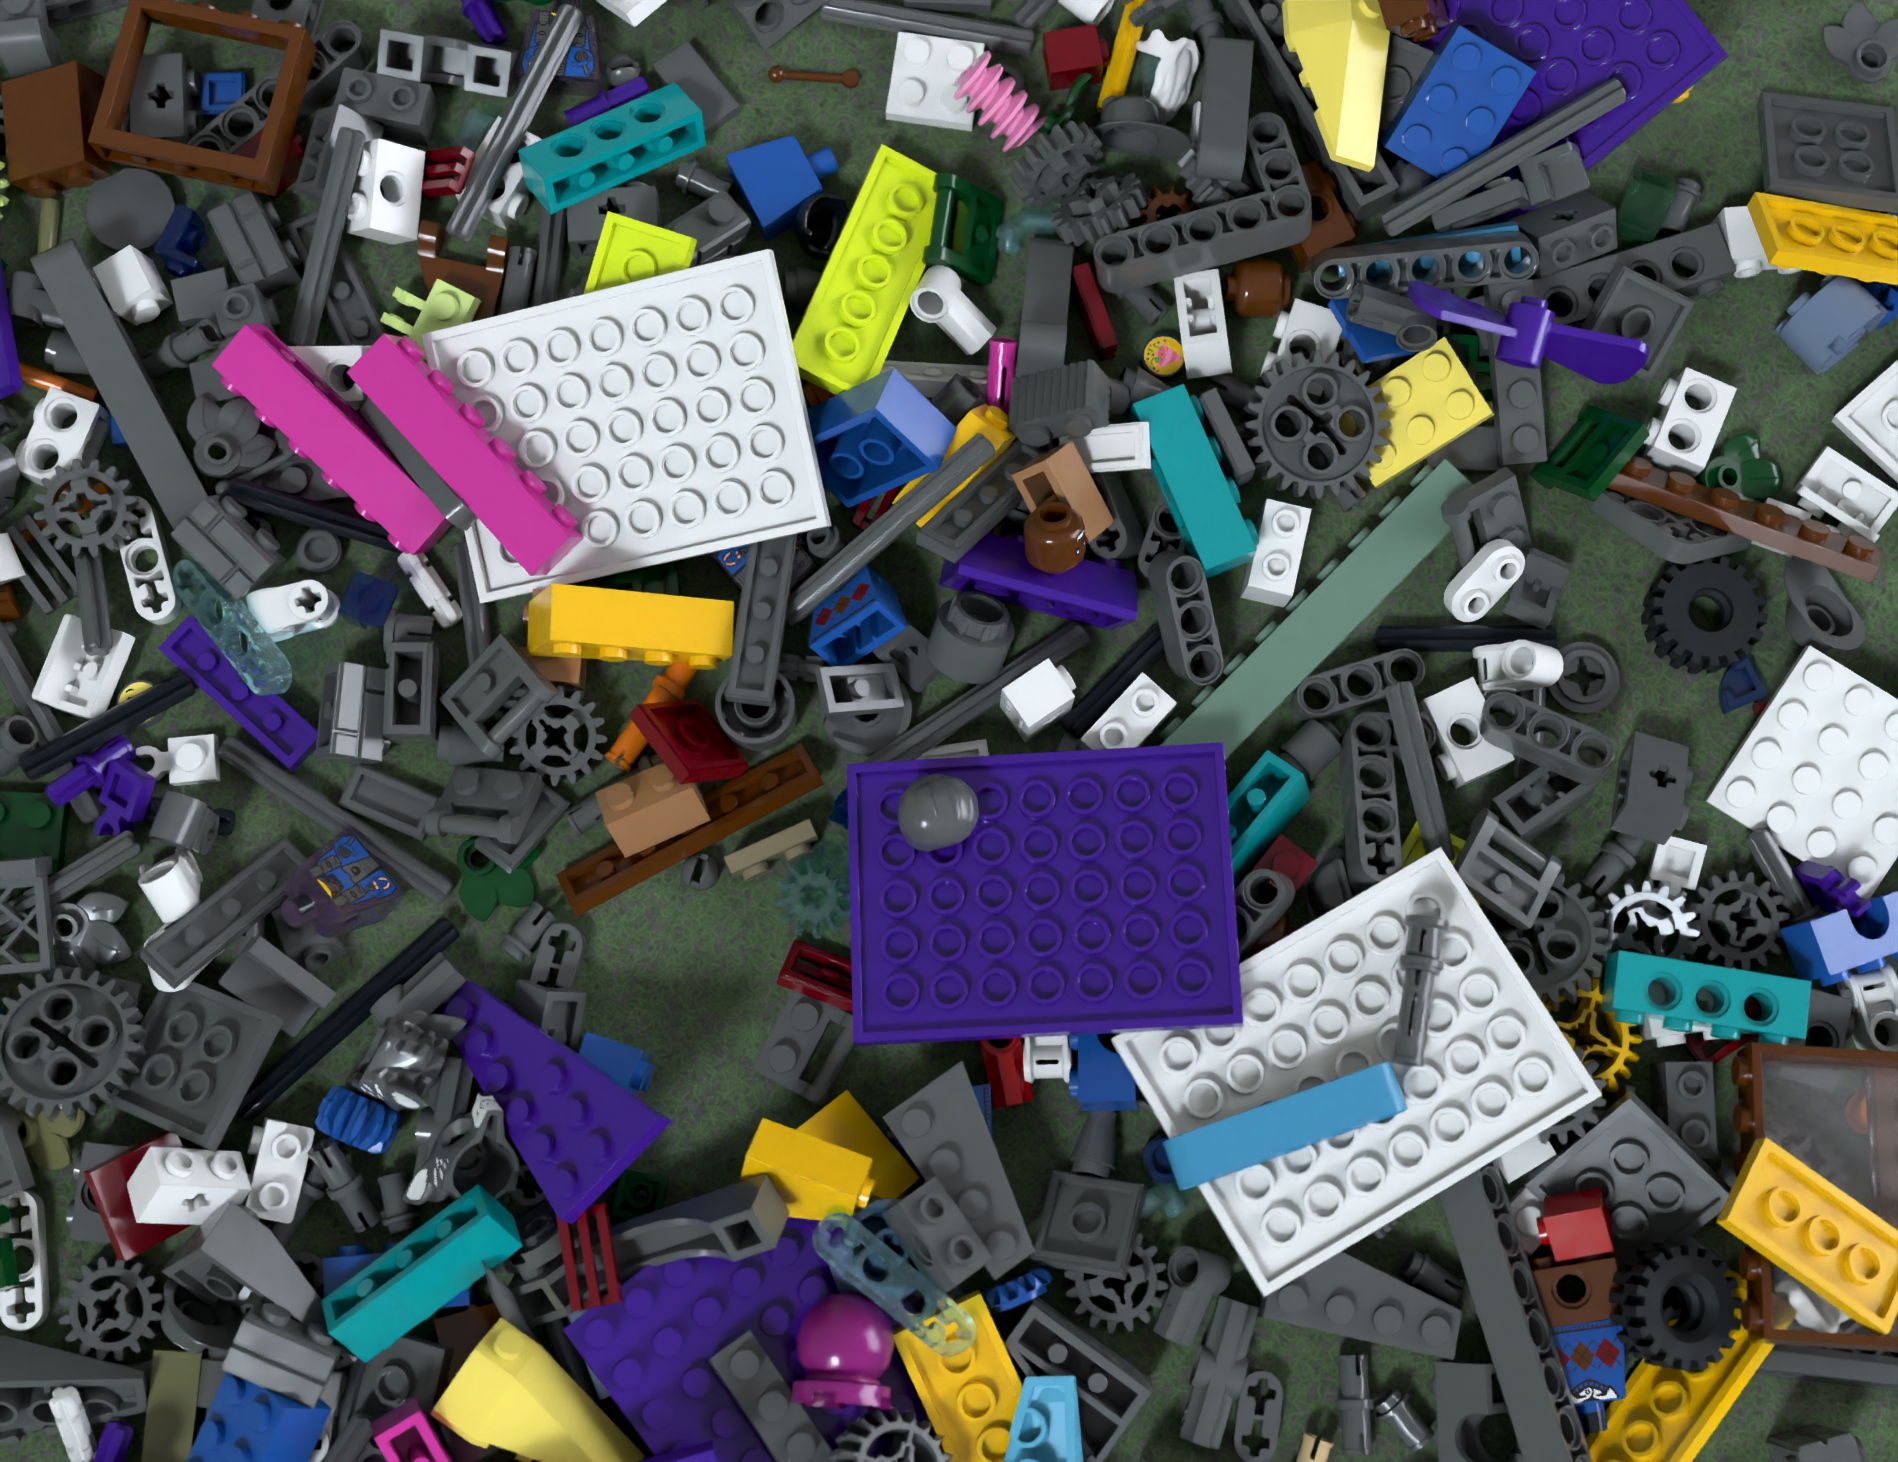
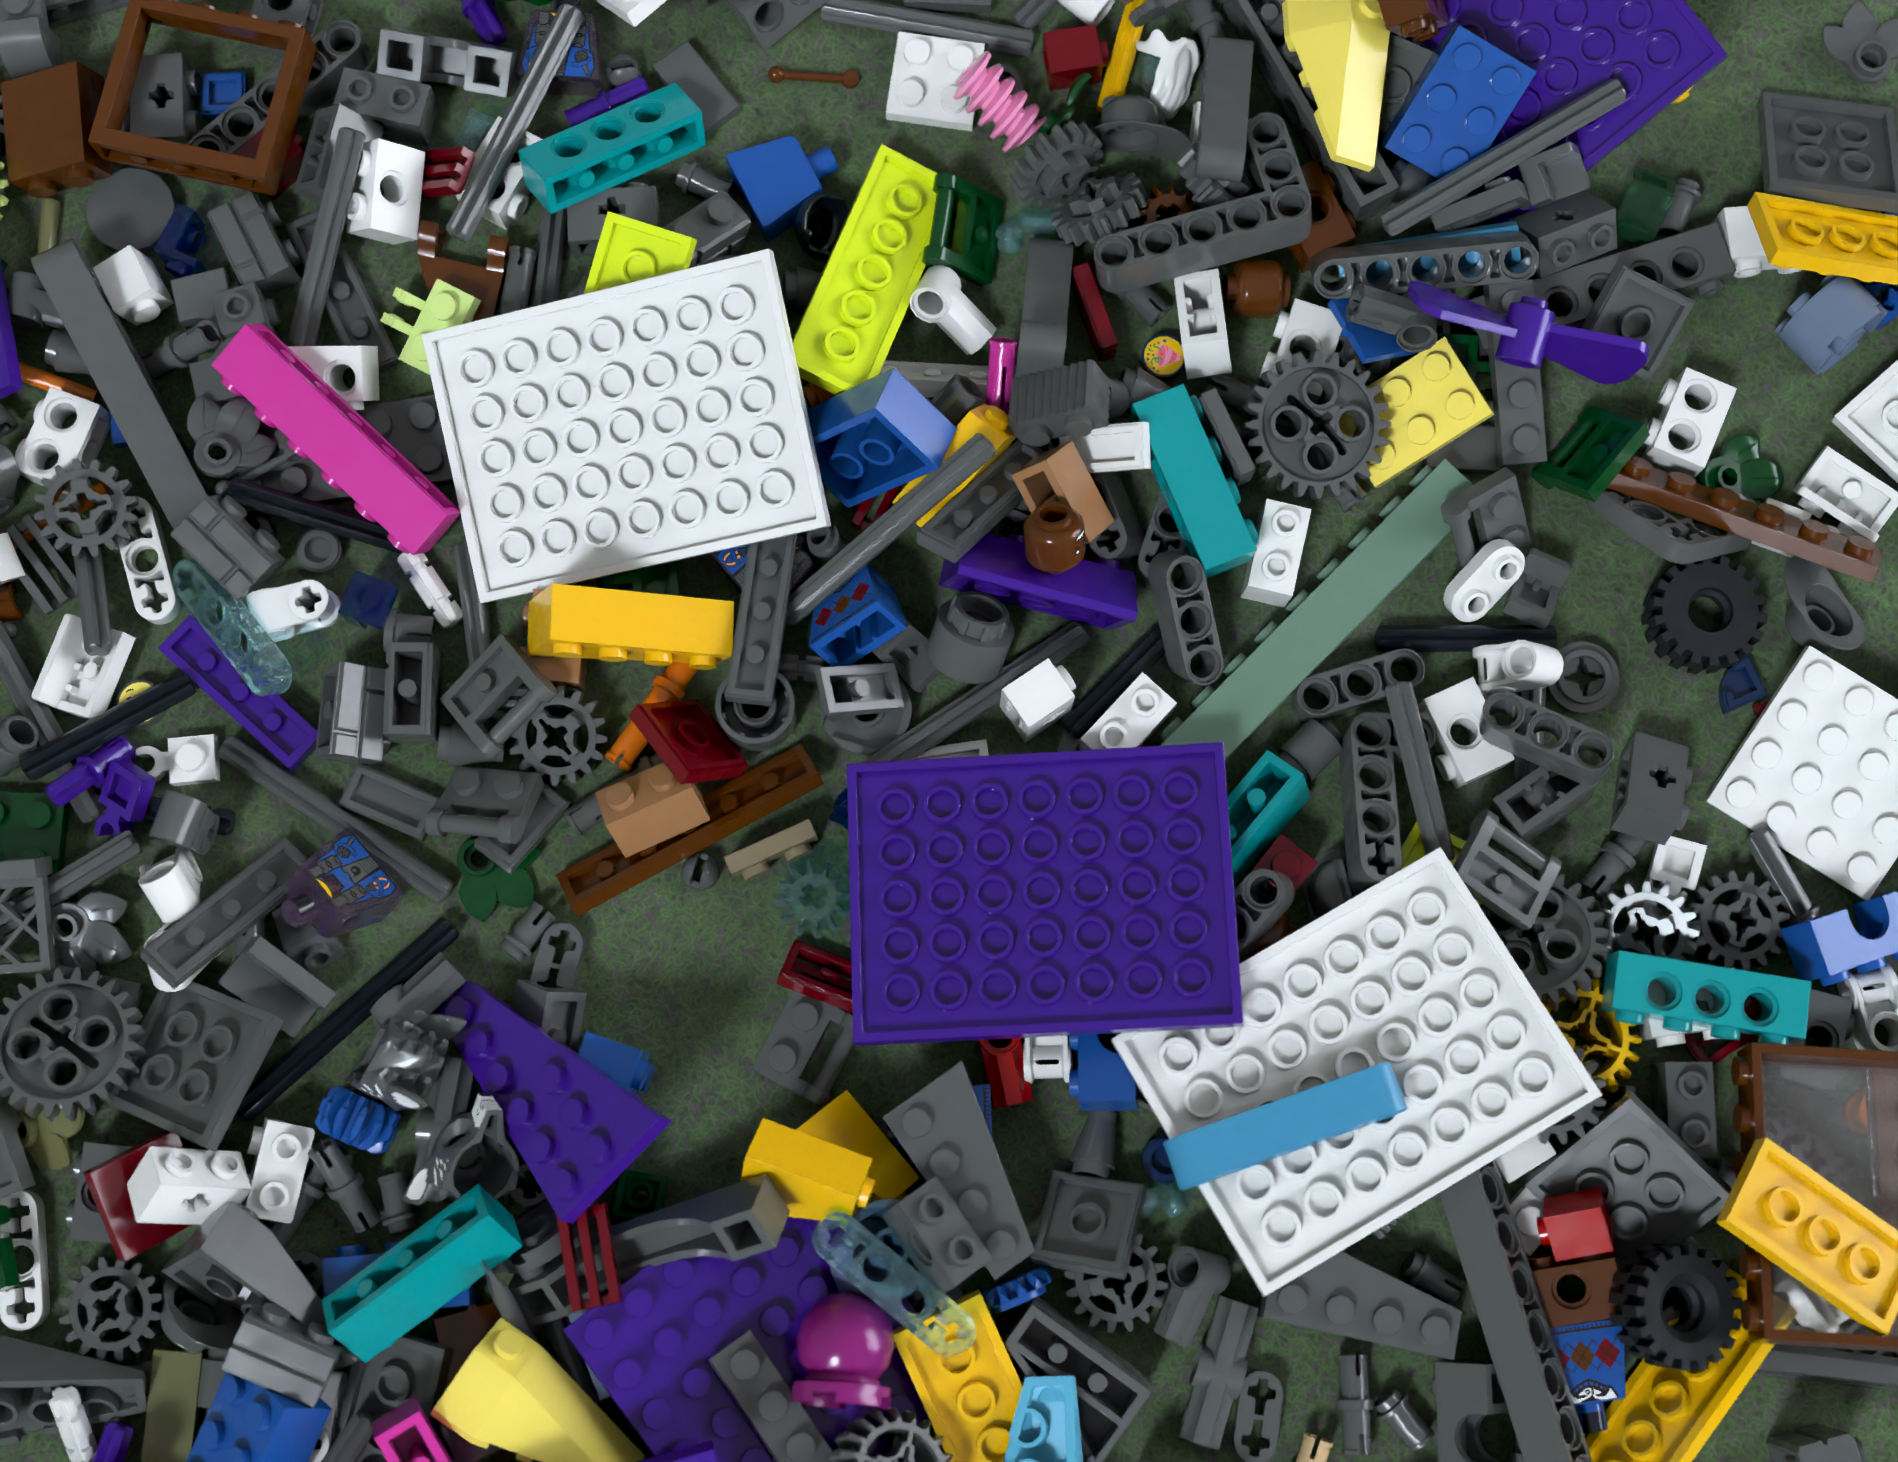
(419, 469): dark grey beam -> none
(465, 453): dark pink brick -> none
(937, 812): dark grey hair -> none
(1410, 1049): dark grey pin -> none
(1830, 888): dark purple plate -> none

